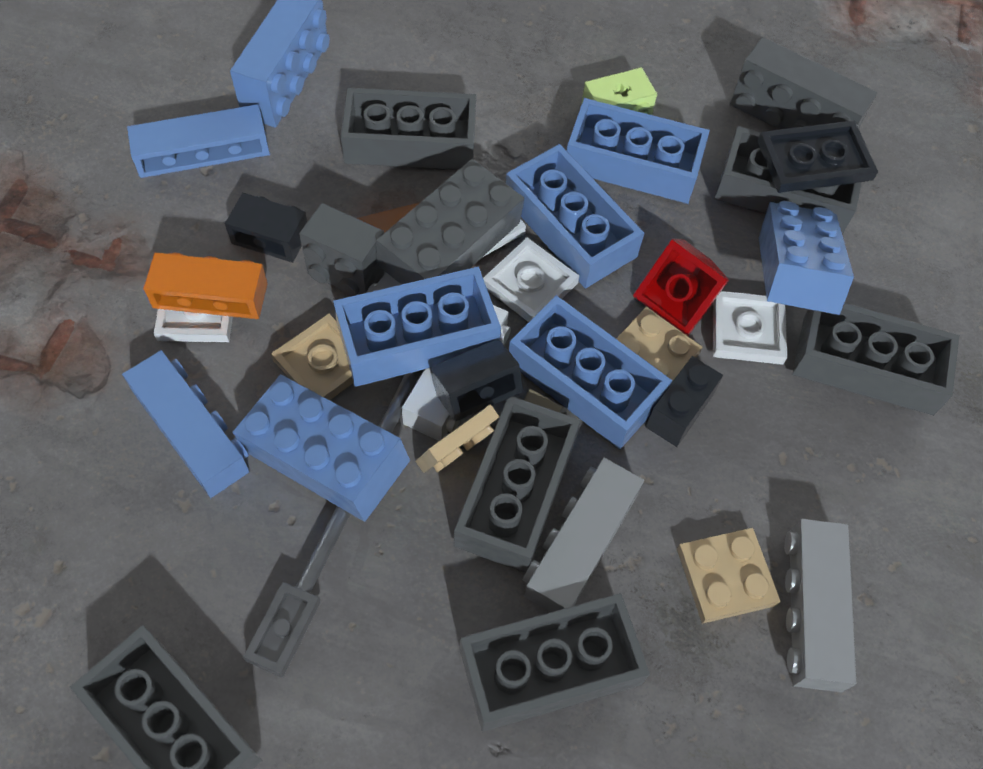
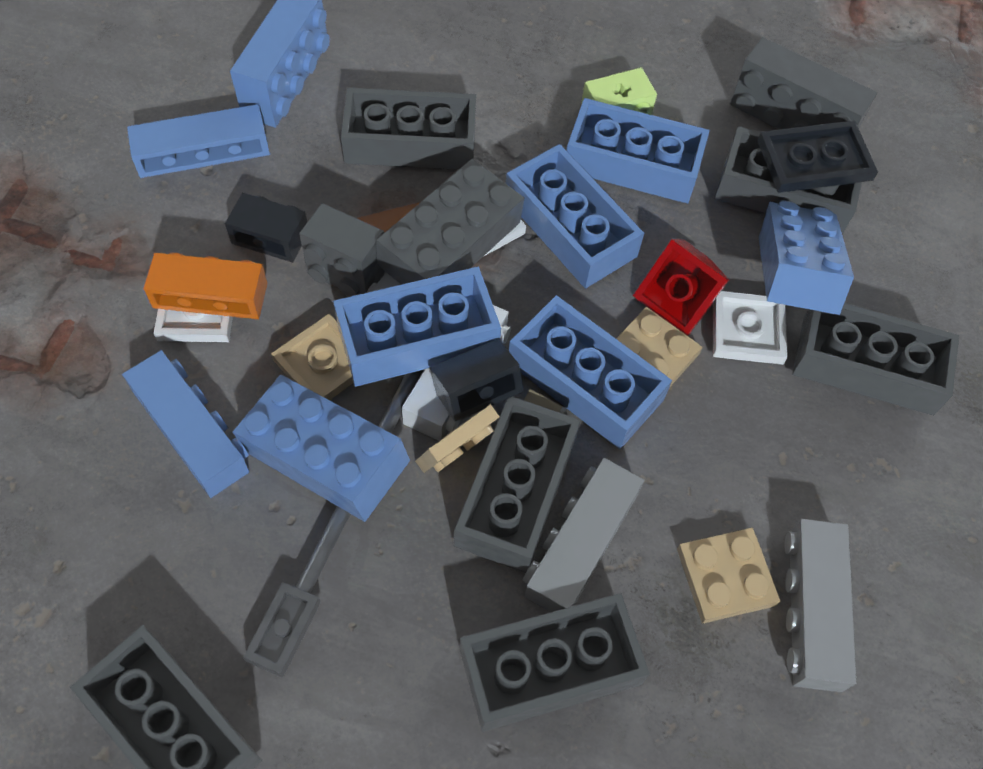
(529, 279): white plate -> none
(684, 401): black brick -> none

